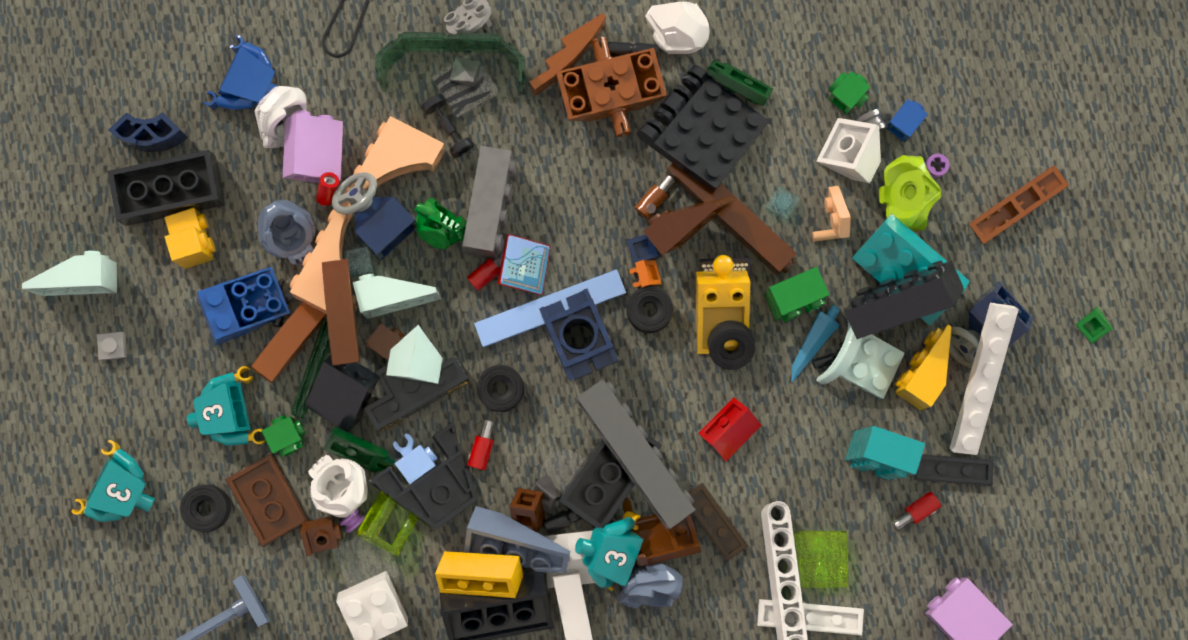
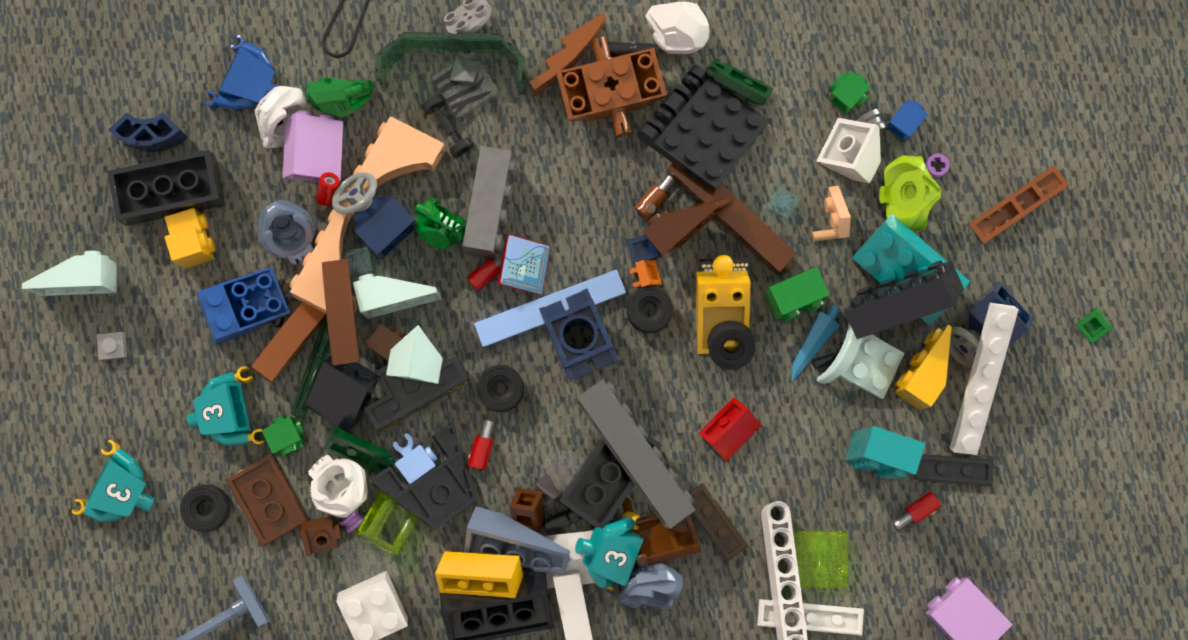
(338, 96): none -> green helmet

